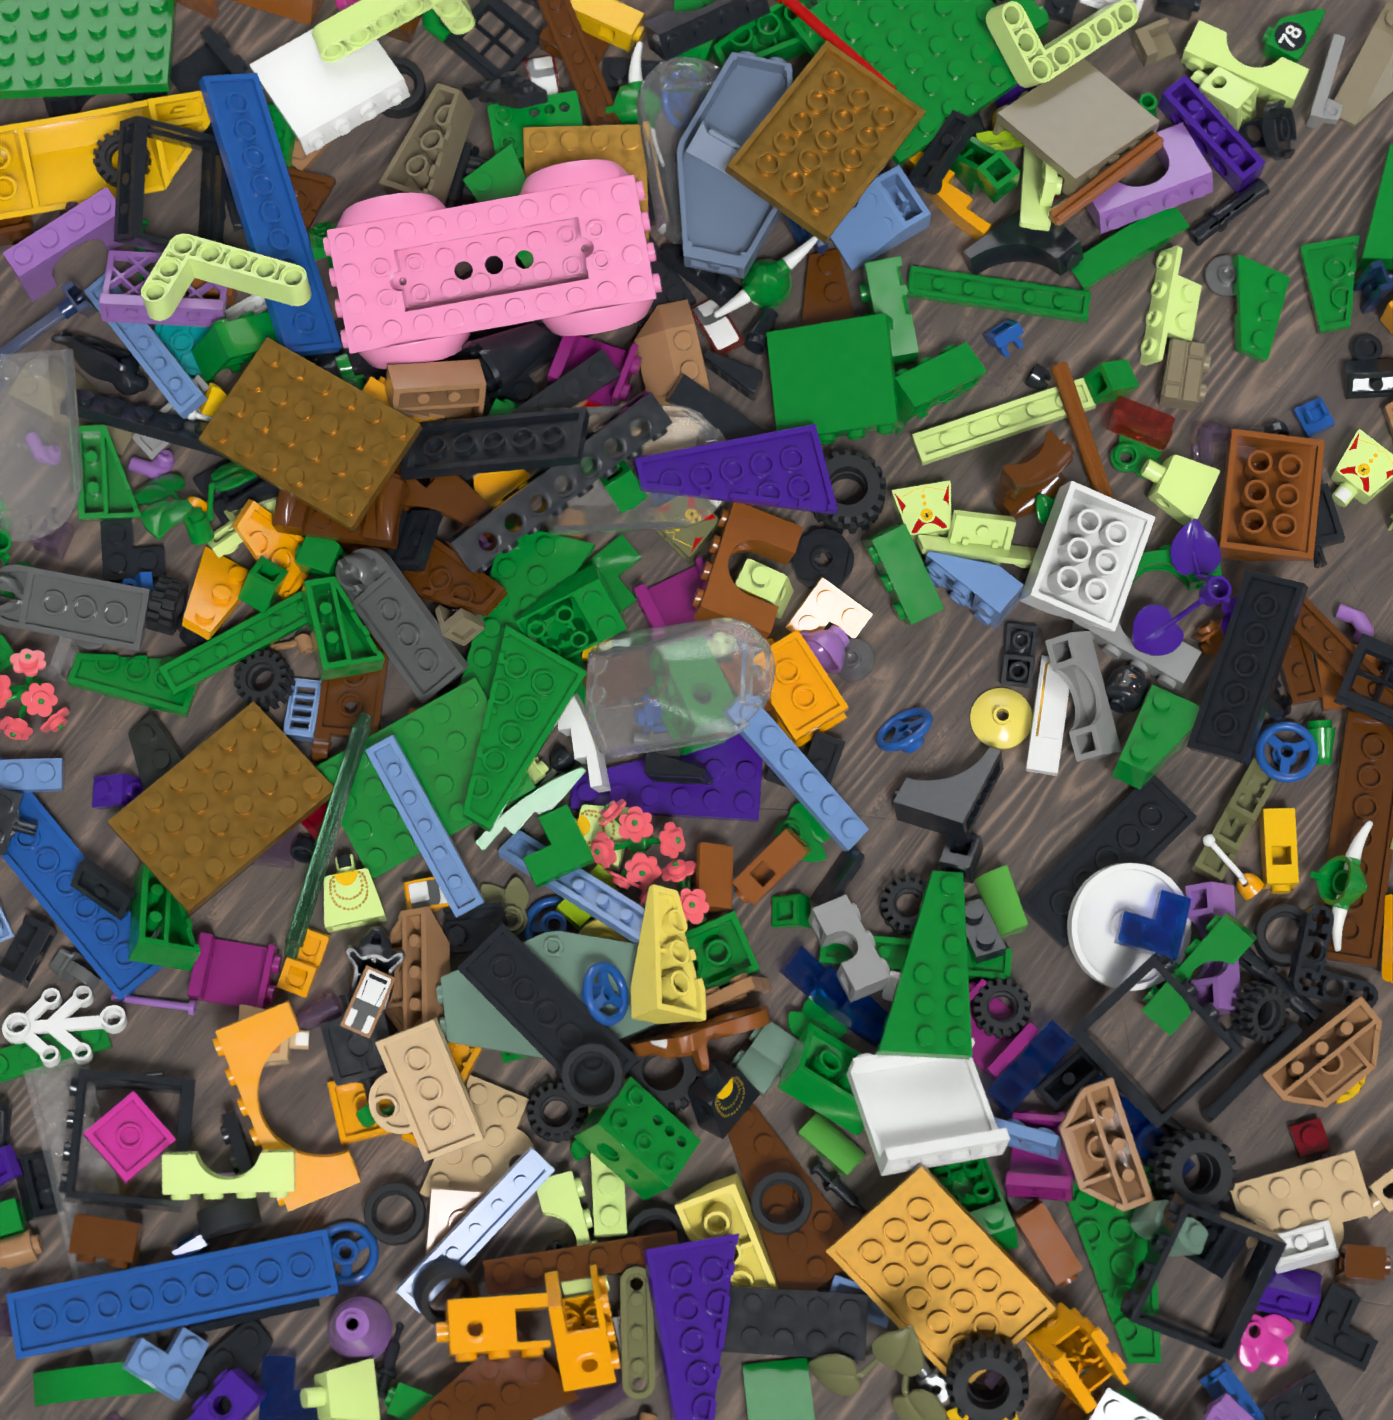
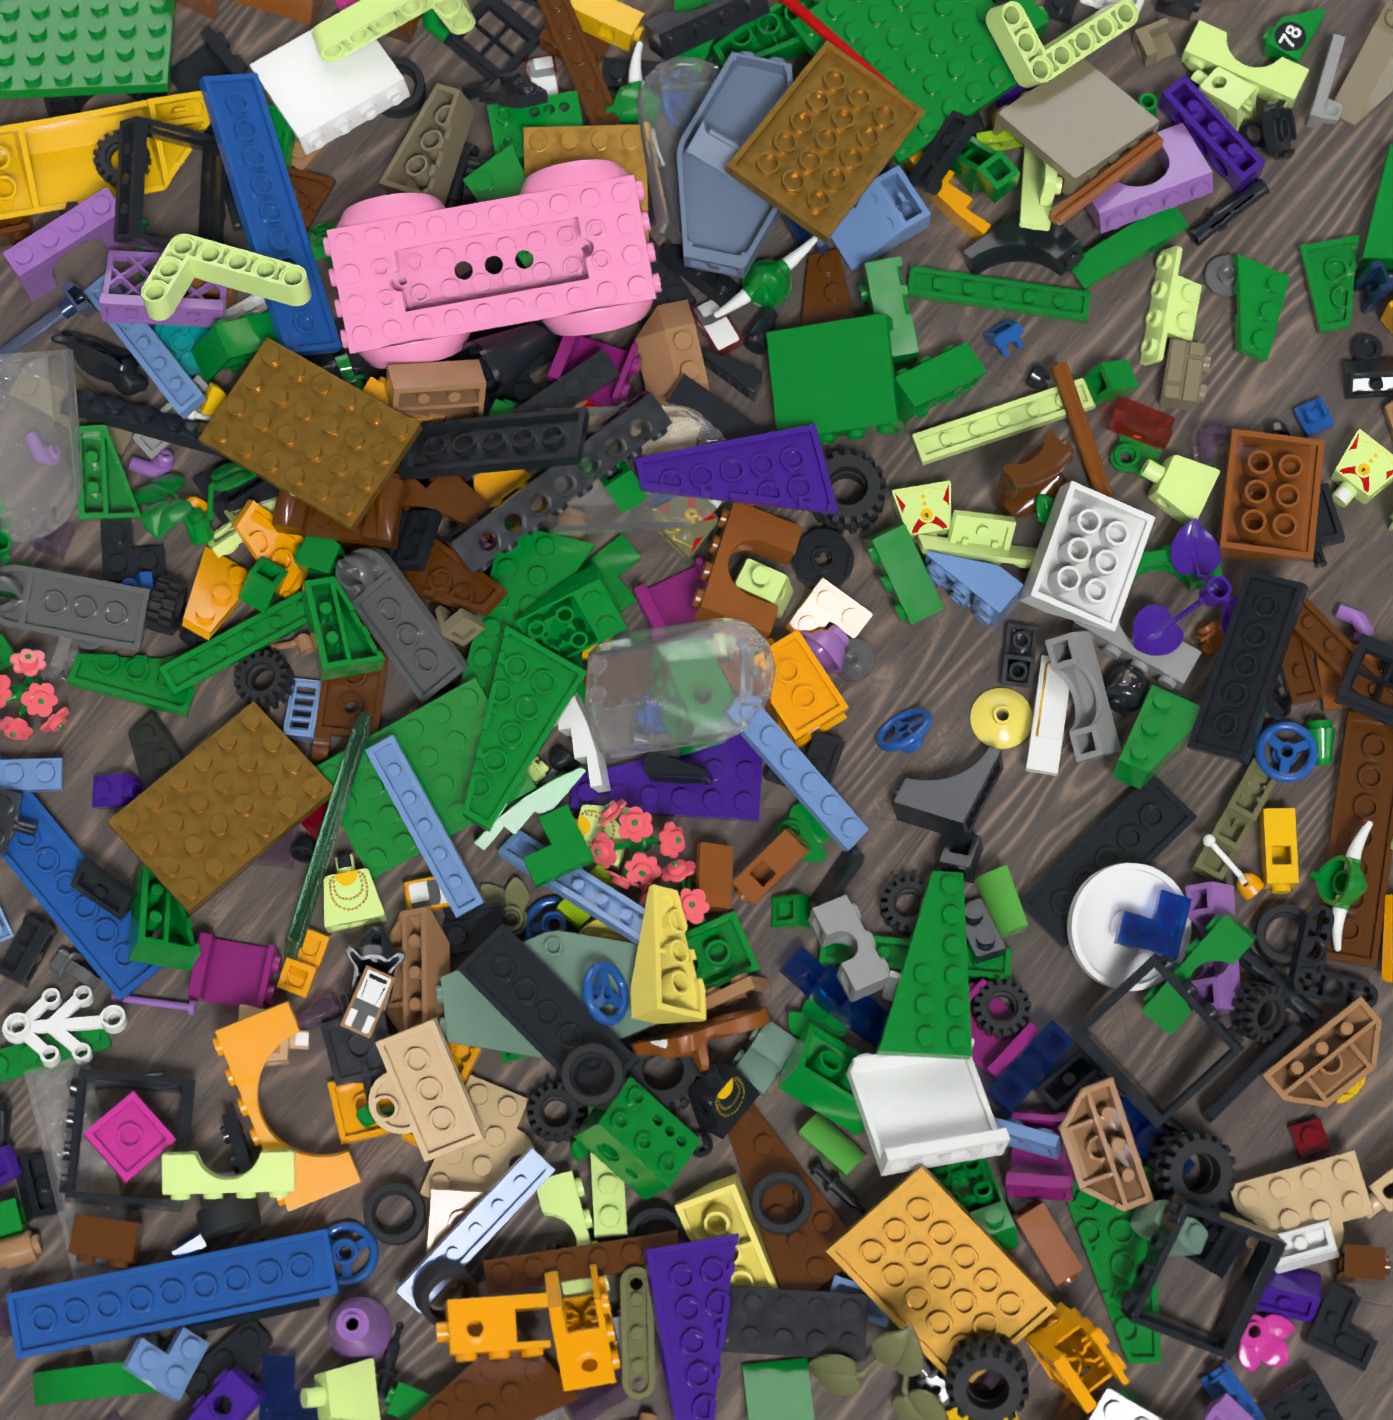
(708, 1144): none -> black hinge

